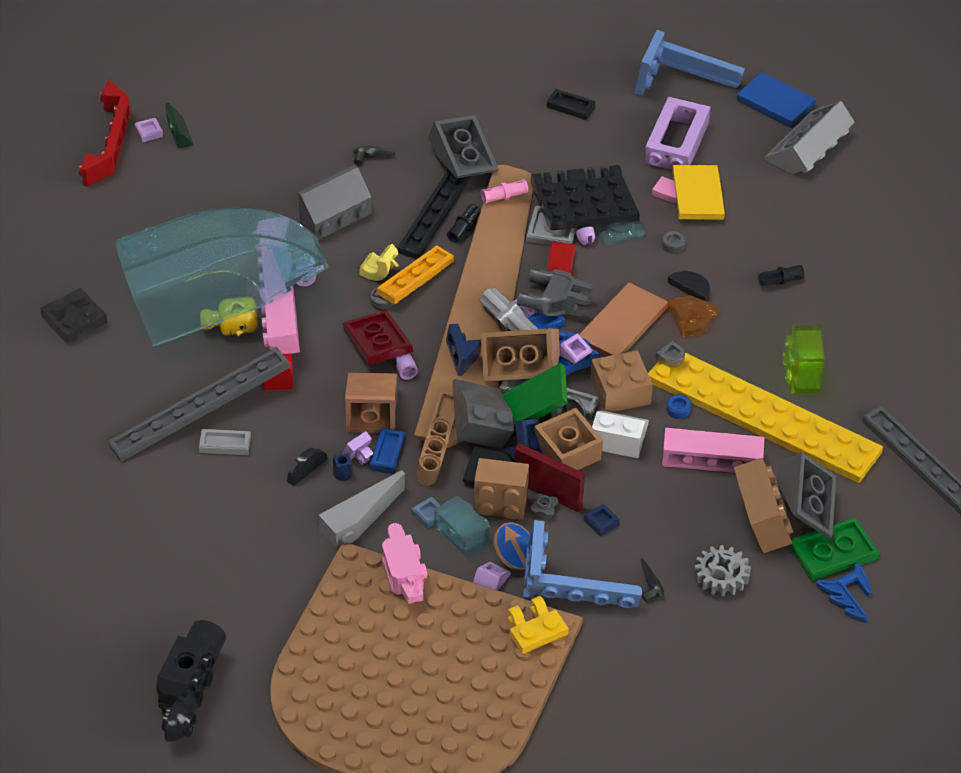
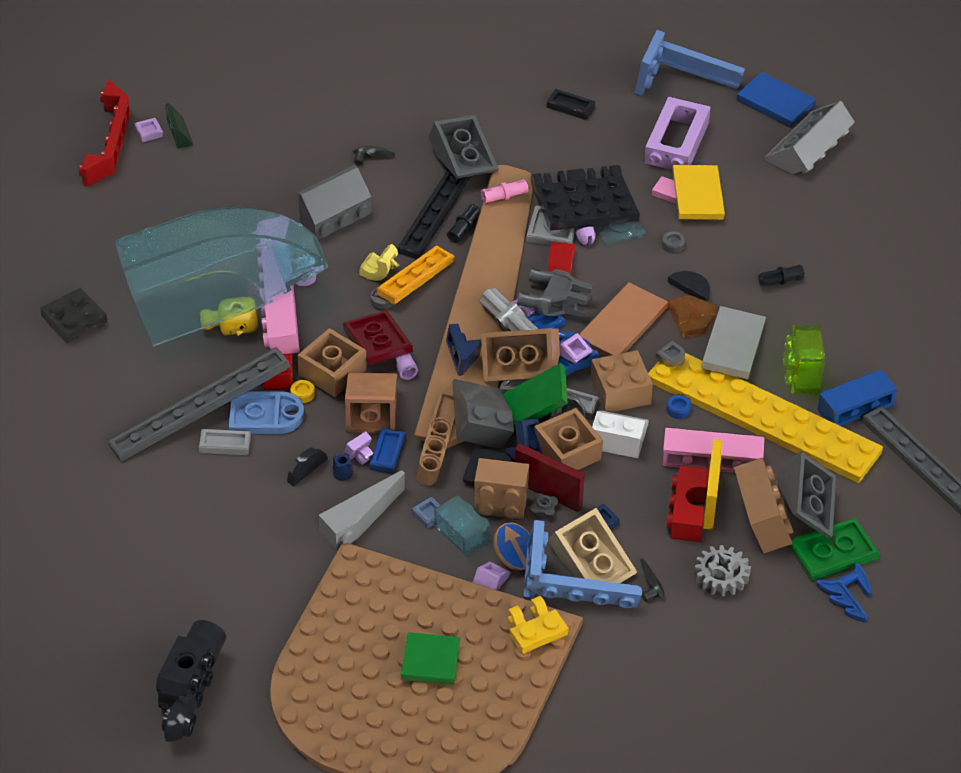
(265, 412): none -> medium blue tile
(303, 390): none -> yellow tile
(330, 360): none -> medium nougat brick
(403, 564): bright pink hinge -> none
(430, 658): none -> green tile
(591, 550): none -> tan slope
(687, 518): none -> red arch
(713, 480): none -> yellow tile
(733, 342): none -> light grey tile
(857, 398): none -> blue brick

